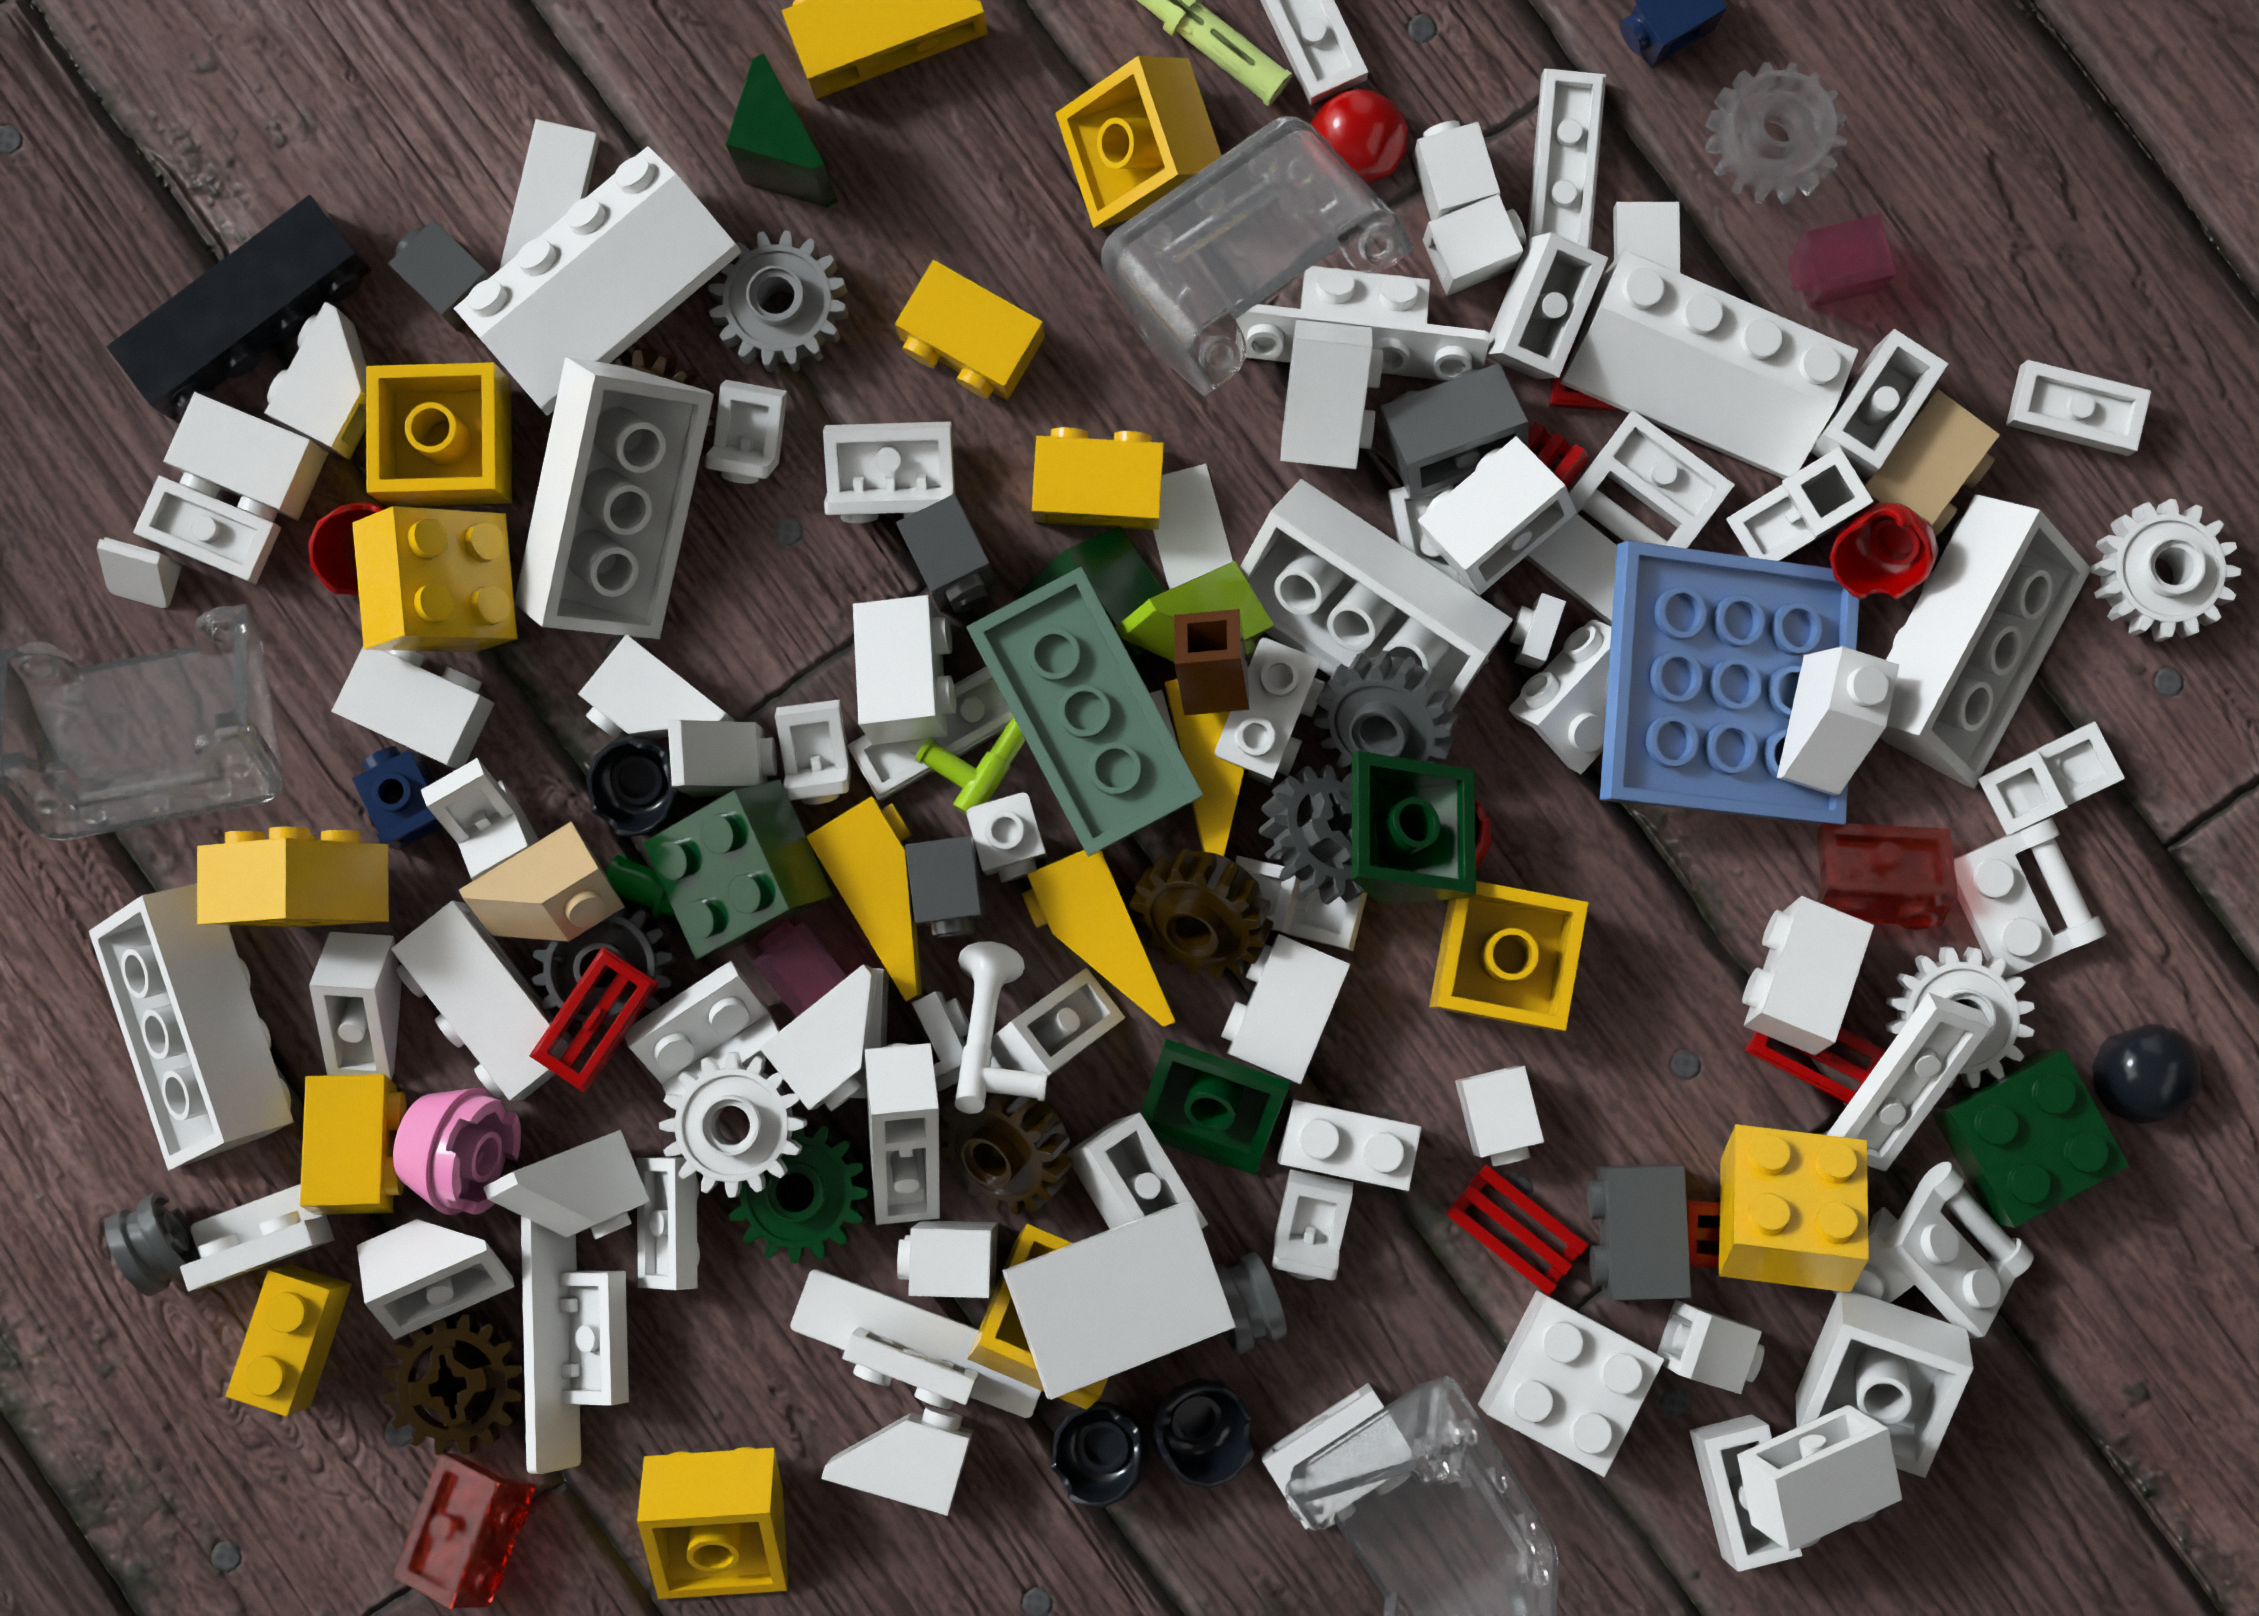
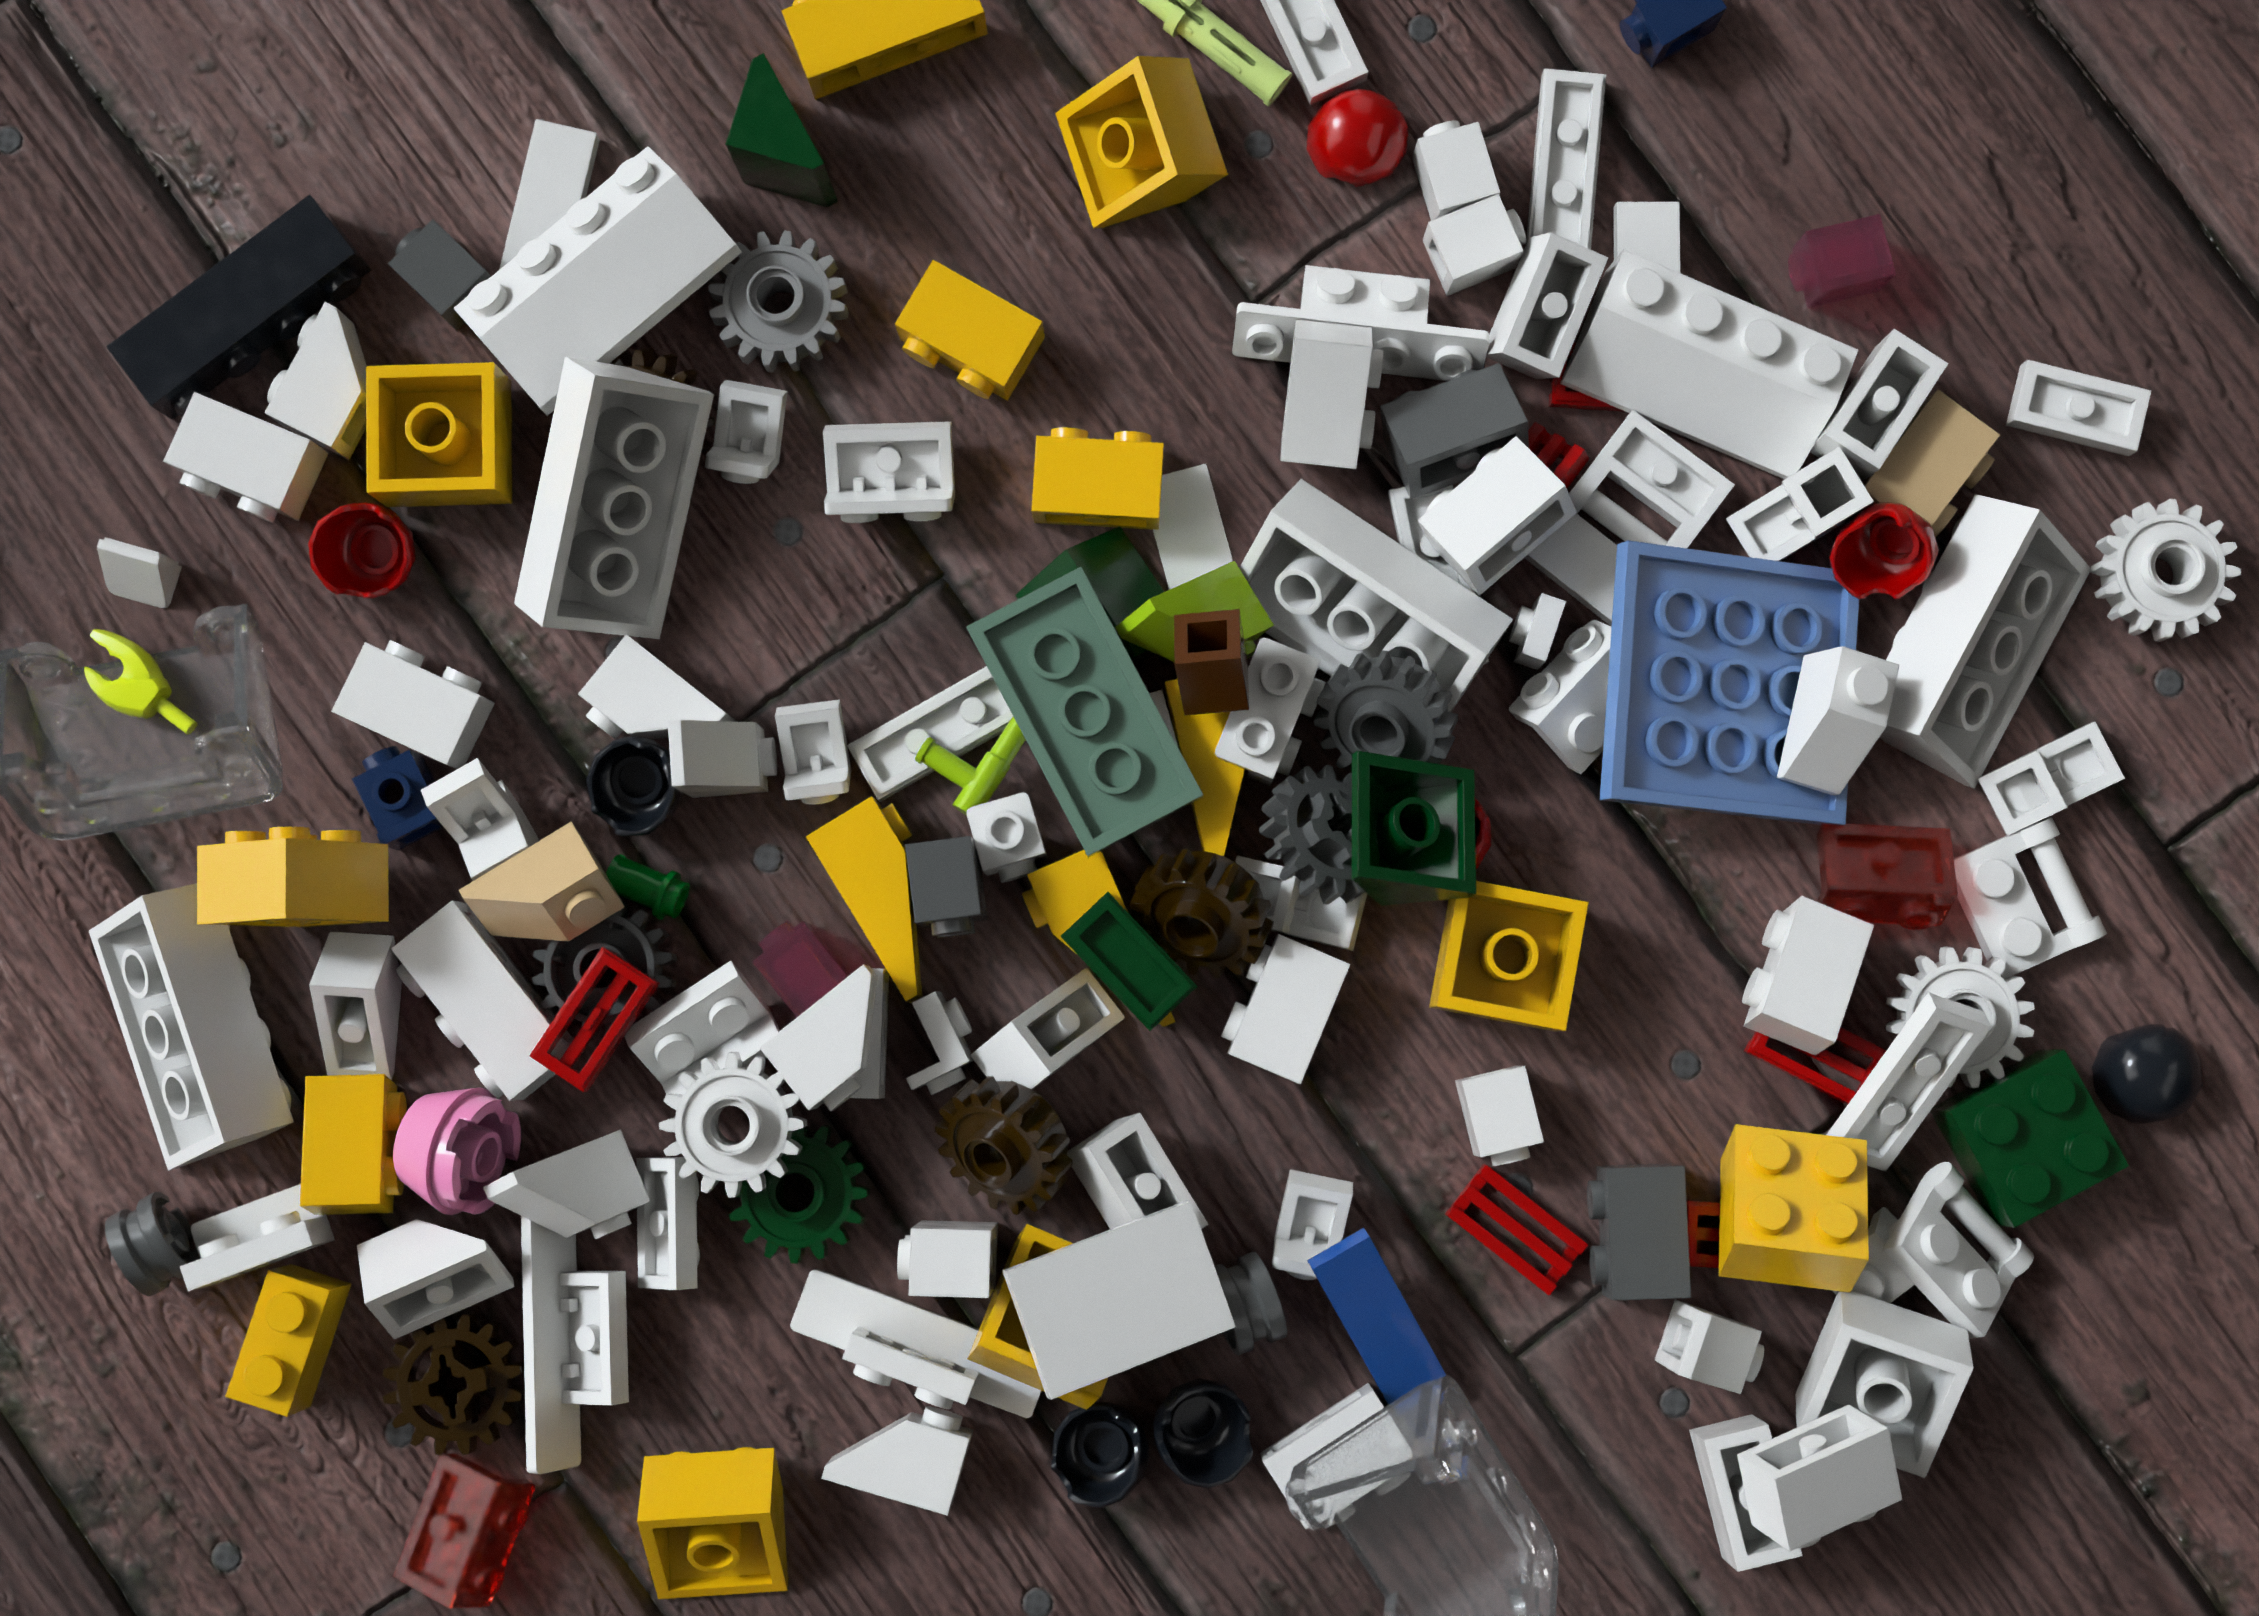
(140, 688): none -> neon yellow hand
(207, 530): white plate -> none
(434, 580): yellow brick -> none
(737, 868): dark green brick -> none
(901, 669): white brick -> none
(903, 1132): white slope -> none
(948, 555): dark grey brick -> none
(990, 967): white piece -> none
(1128, 961): none -> dark green tile
(1212, 1106): dark green slope -> none
(1237, 239): clear windscreen -> none
(1348, 1144): white brick -> none
(1375, 1315): none -> blue tile
(1570, 1383): white brick -> none
(1755, 157): clear gear -> none

